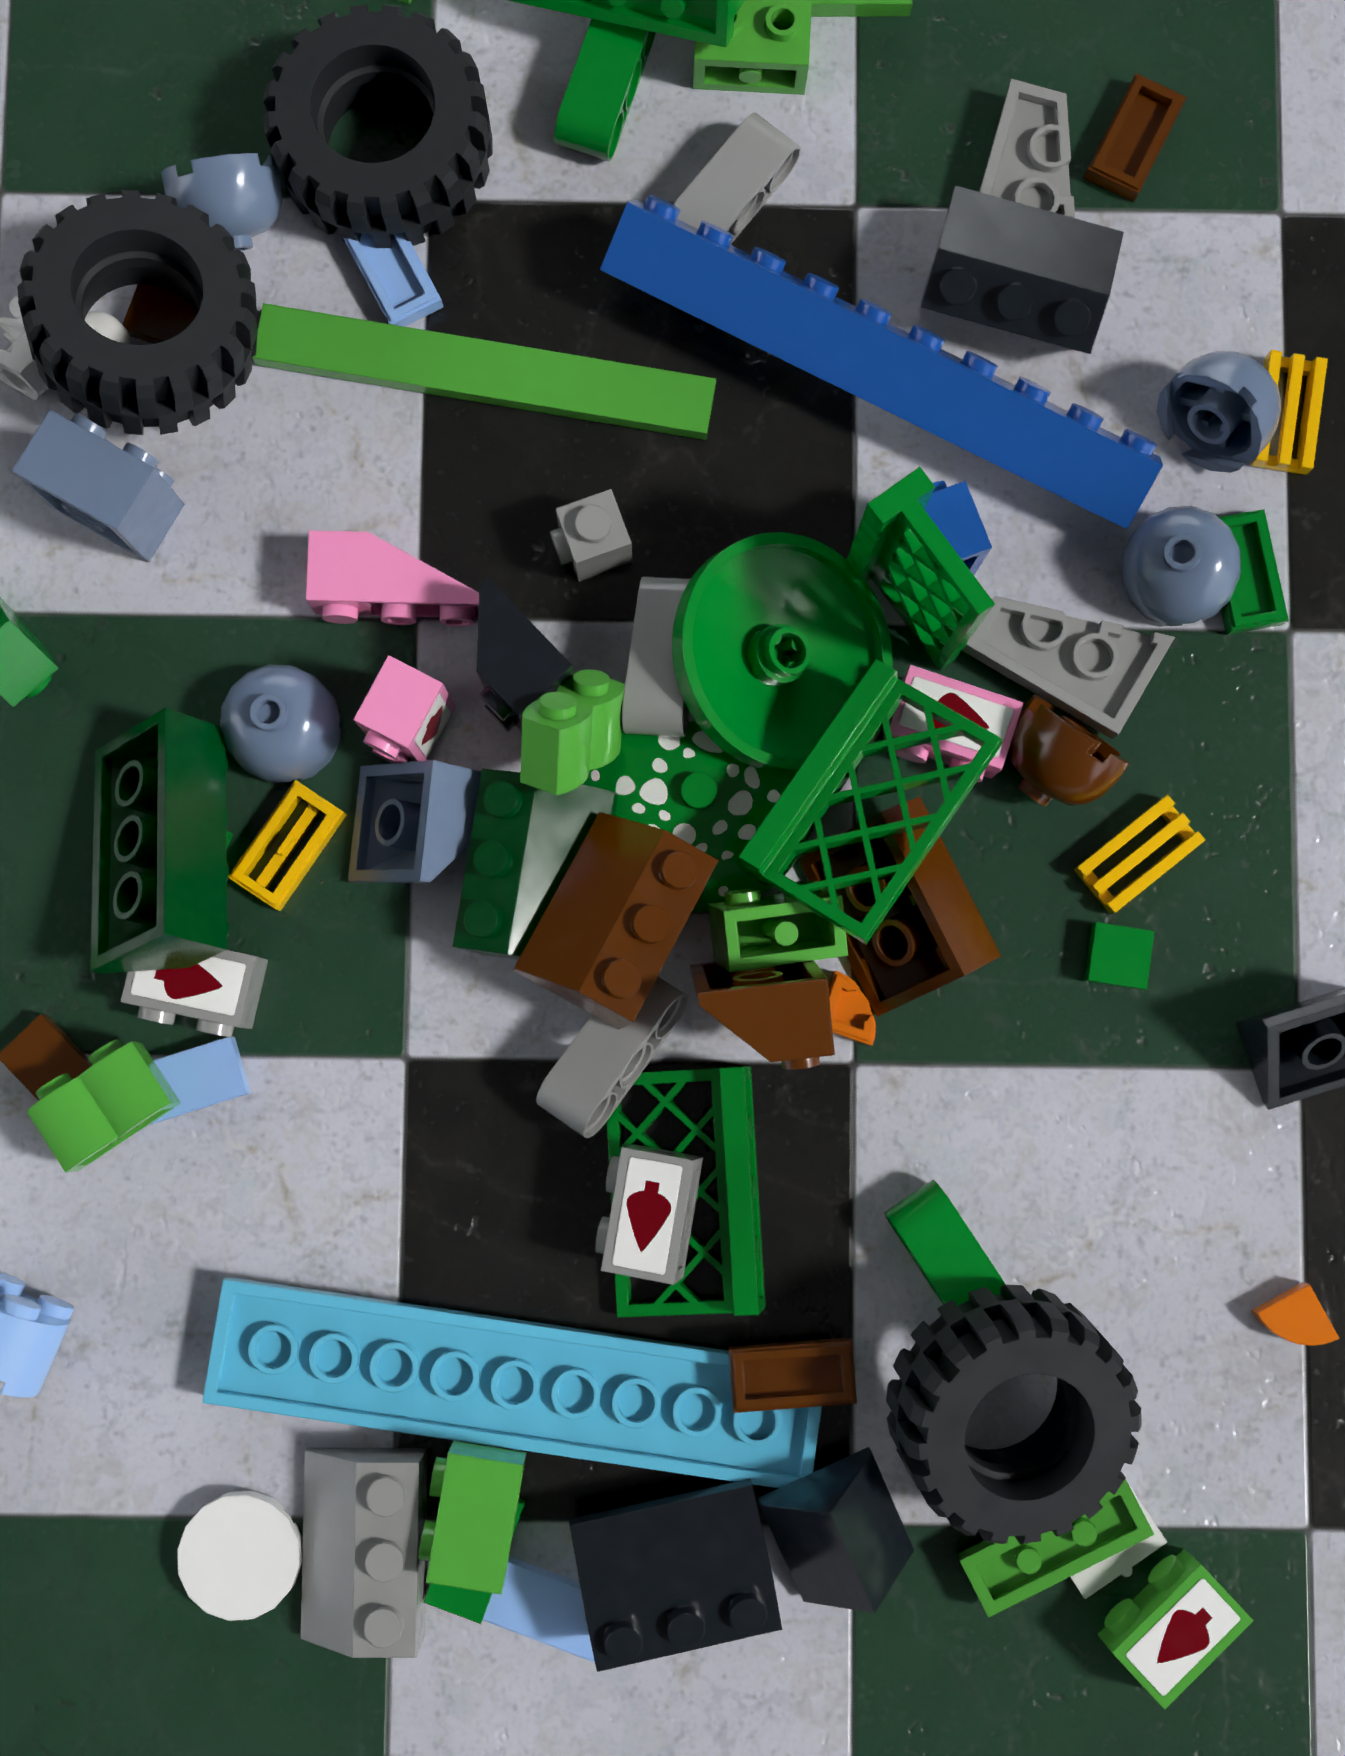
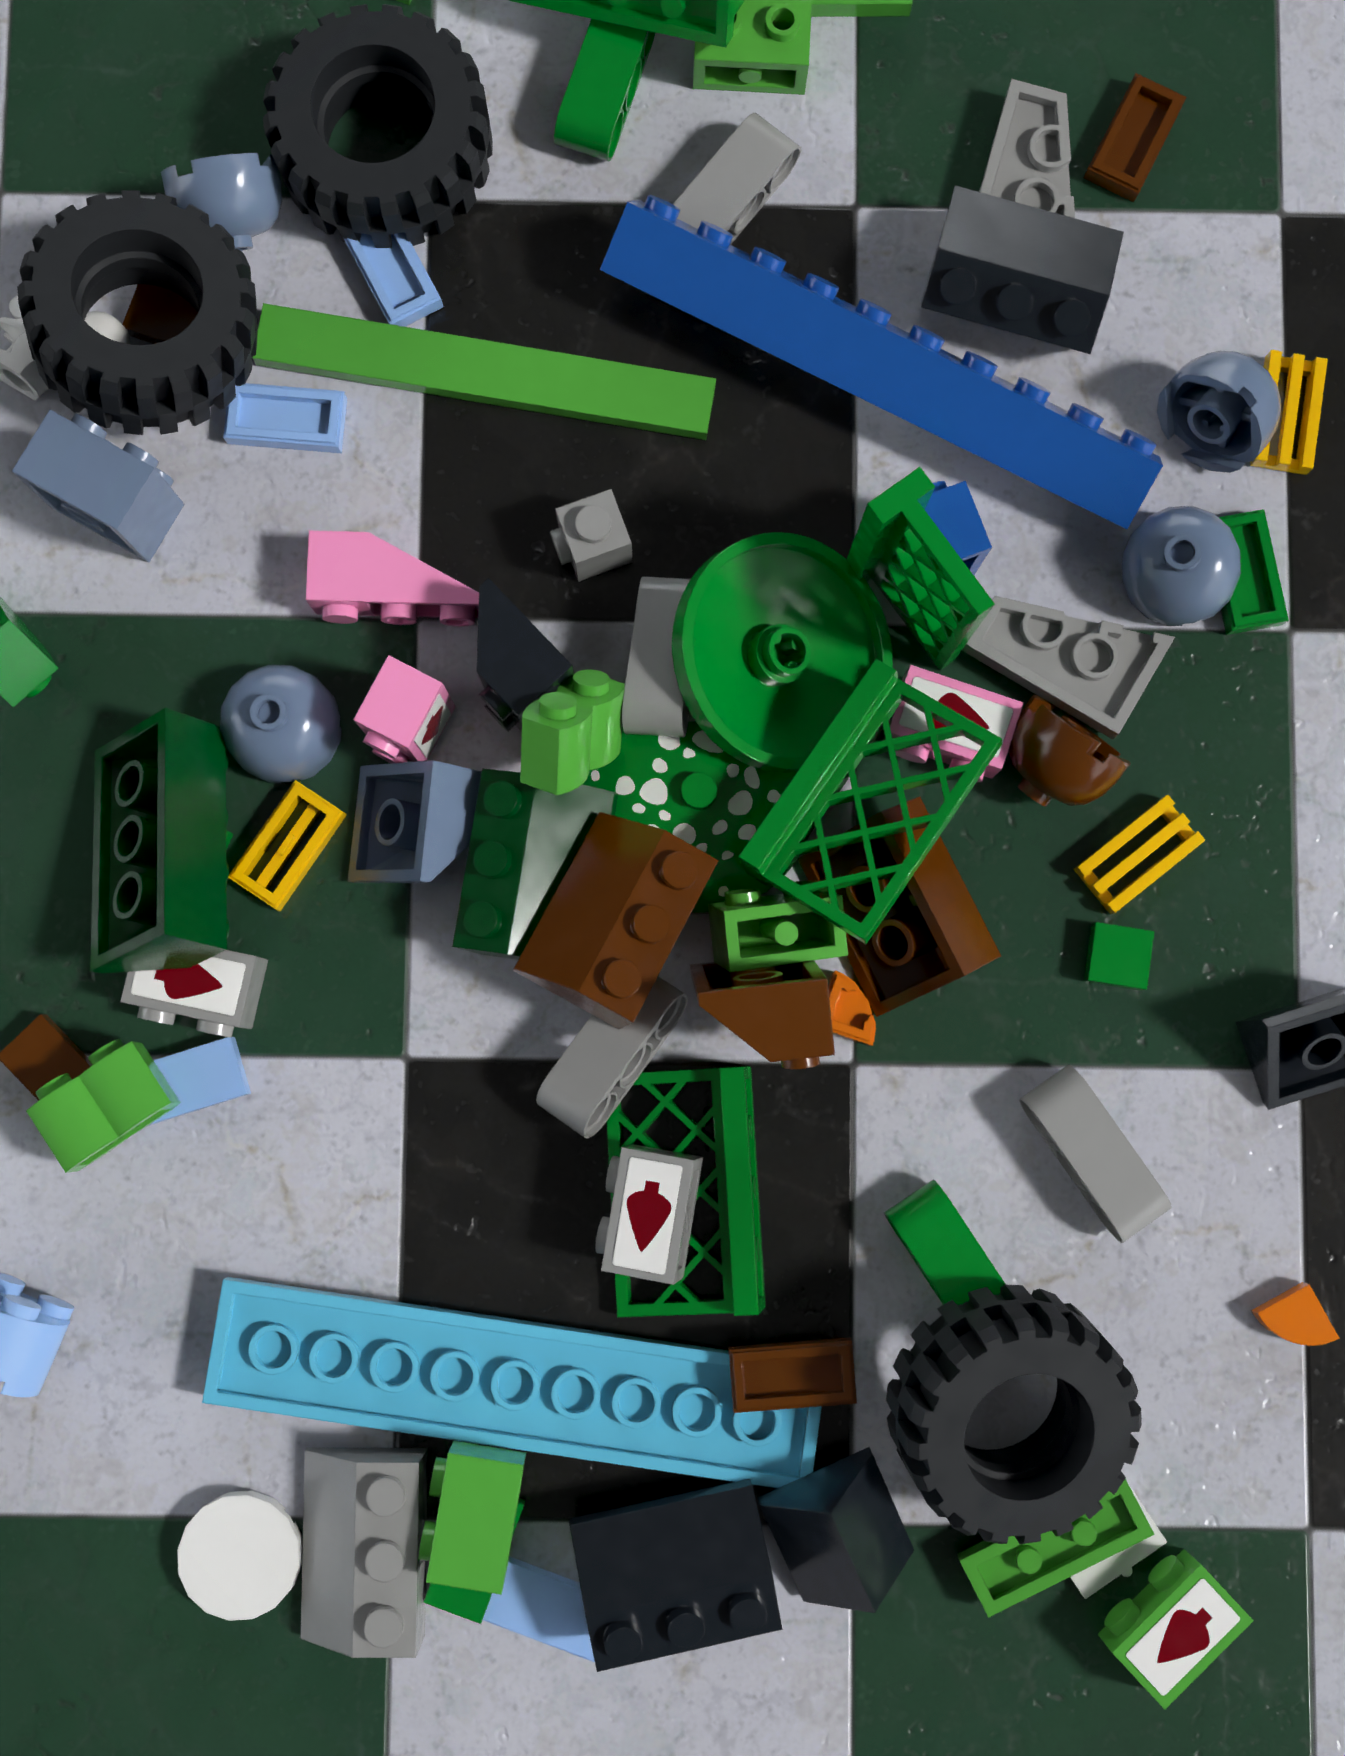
(286, 418): none -> light blue tile
(1095, 1153): none -> light grey beam

